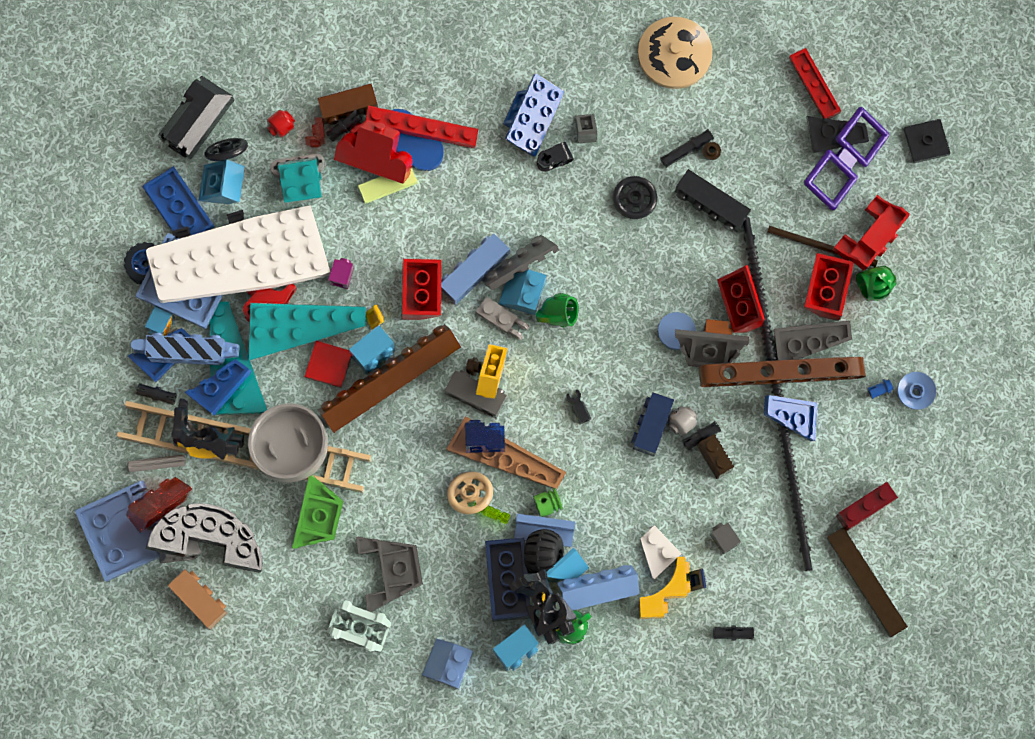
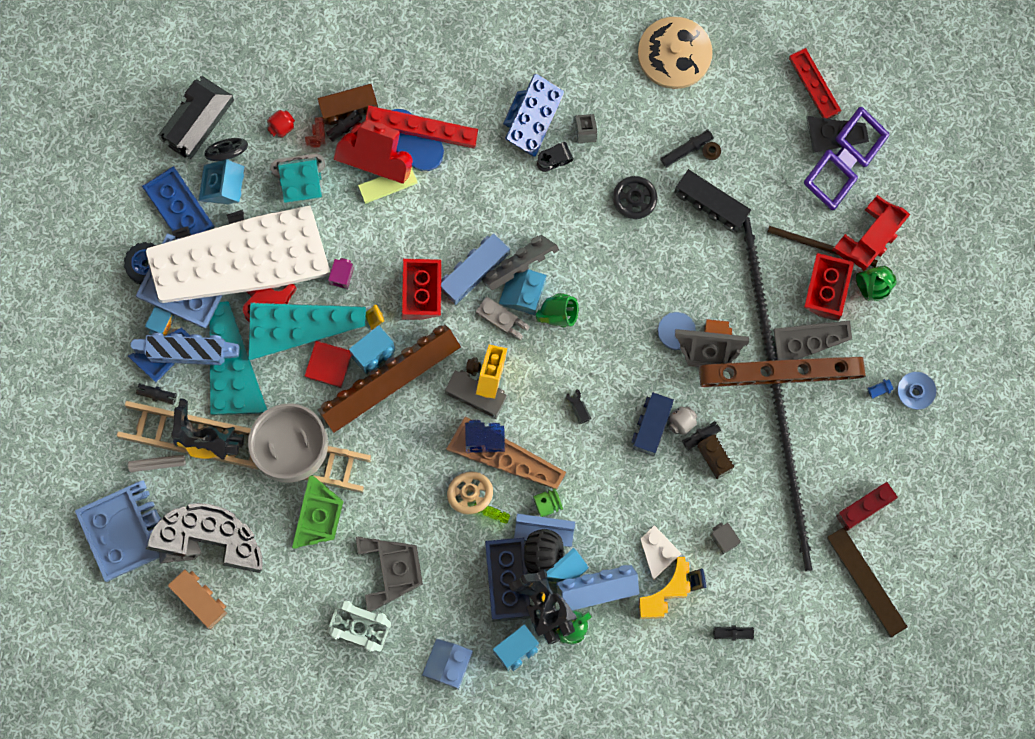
(158, 503): clear red slope -> none
(219, 388): blue wing -> none
(741, 300): red slope -> none
(793, 414): wing -> none
(927, 141): black plate -> none

